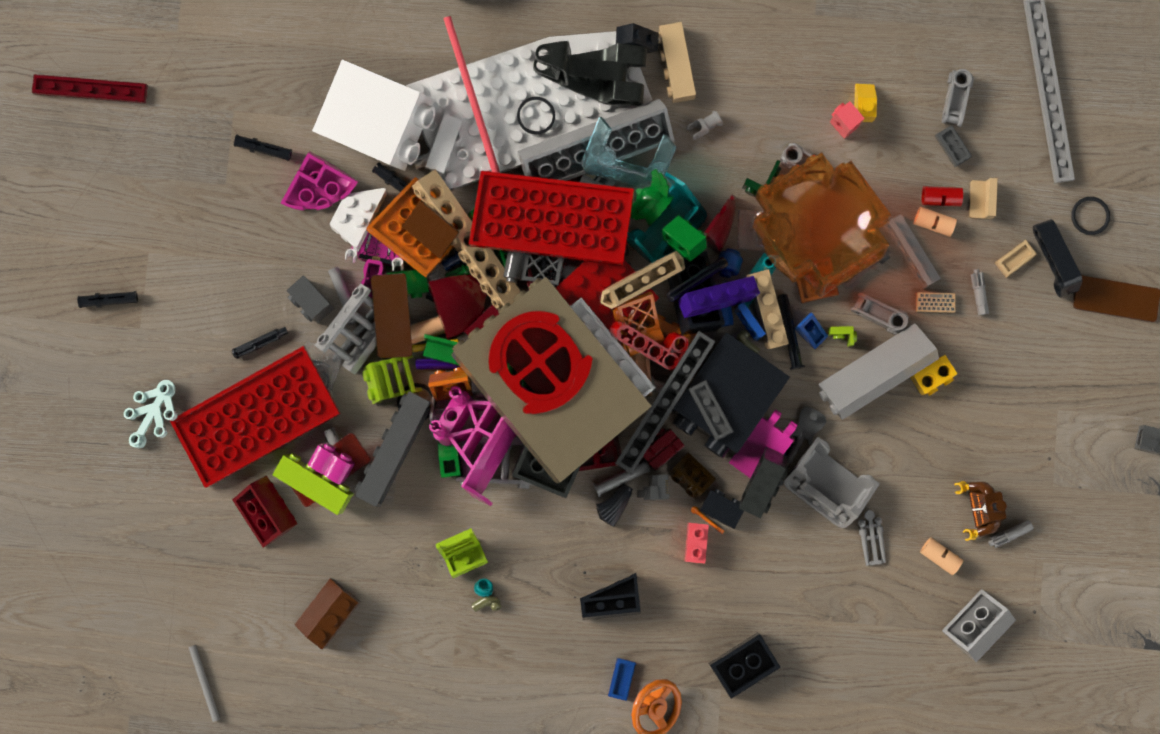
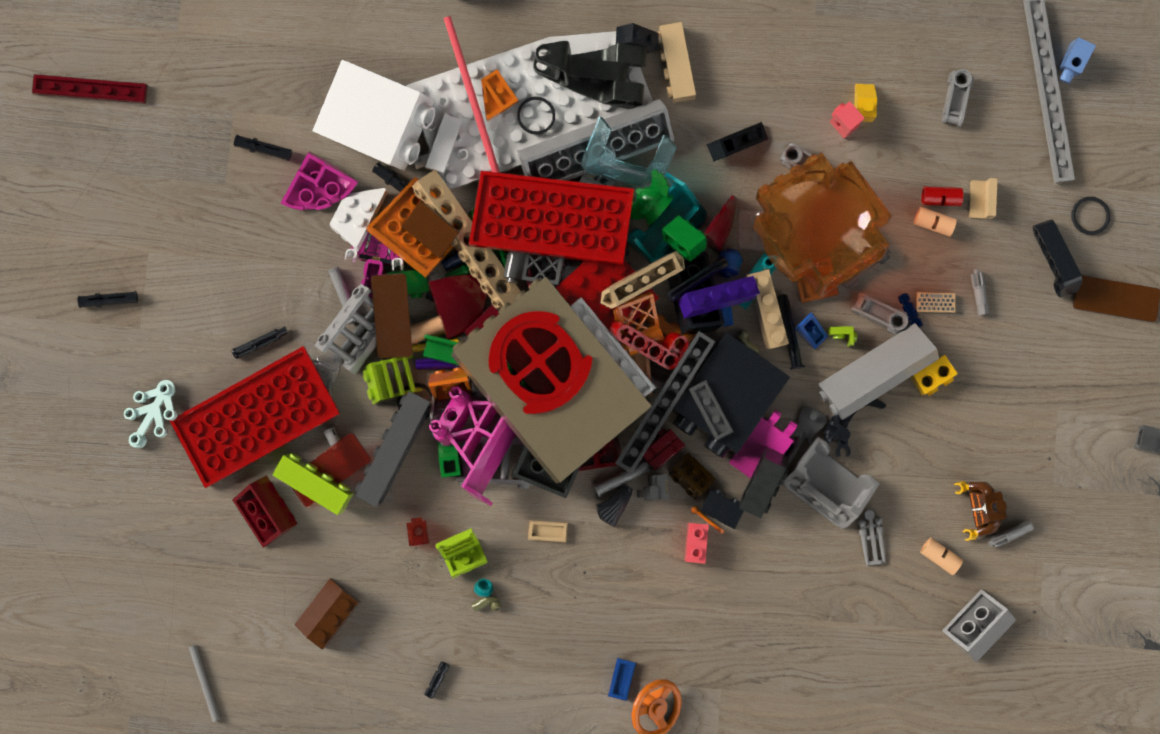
(312, 302): dark grey brick -> none
(331, 463): dark pink brick -> none
(415, 539): none -> clear red brick
(436, 680): none -> black axle
(496, 95): none -> orange wing
(547, 531): none -> tan tile
(612, 601): black wedge -> none
(706, 124): light grey piece -> none
(737, 141): none -> black slope
(744, 665): black brick -> none
(749, 322): blue tile -> none
(751, 187): dark green bracket -> none
(838, 432): none -> black piece
(909, 308): none -> clear blue axle
(912, 251): light grey fence -> none
(953, 146): dark grey plate -> none
(1016, 258): tan tile -> none
(1078, 52): none -> medium blue torso

